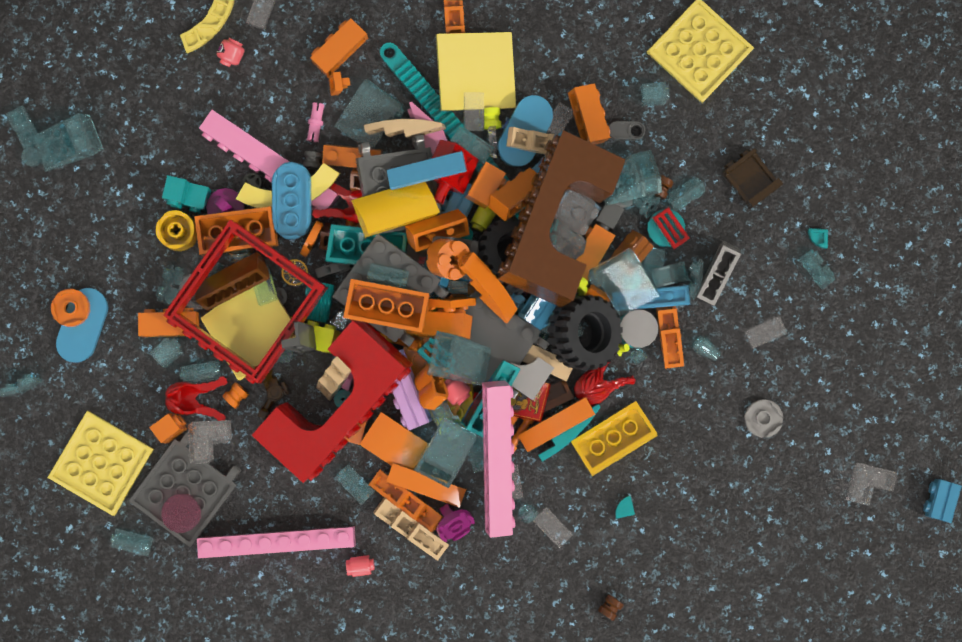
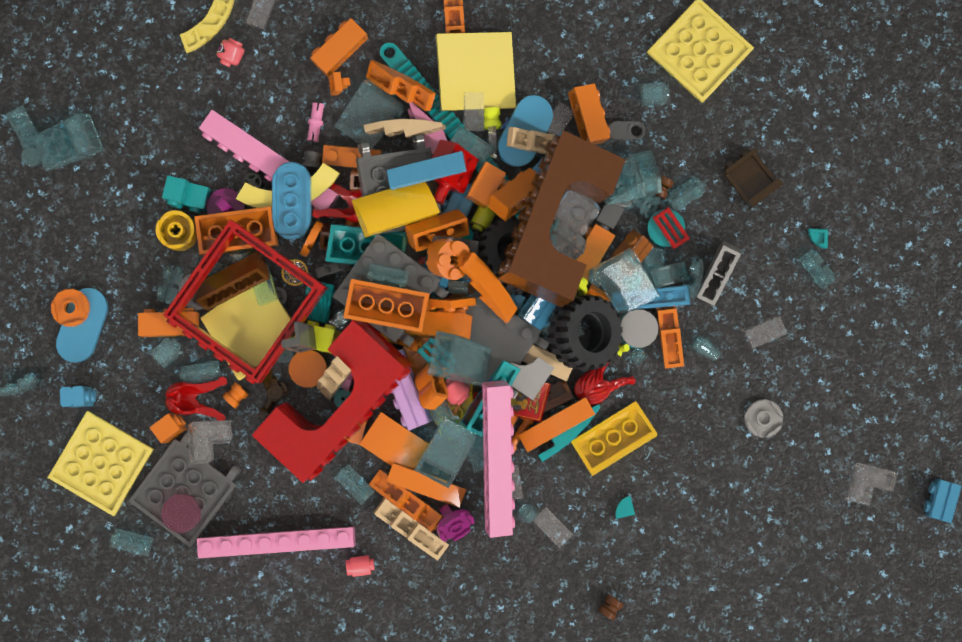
(77, 396): none -> dark azure brick
(307, 368): none -> orange tile
(401, 85): none -> orange slope

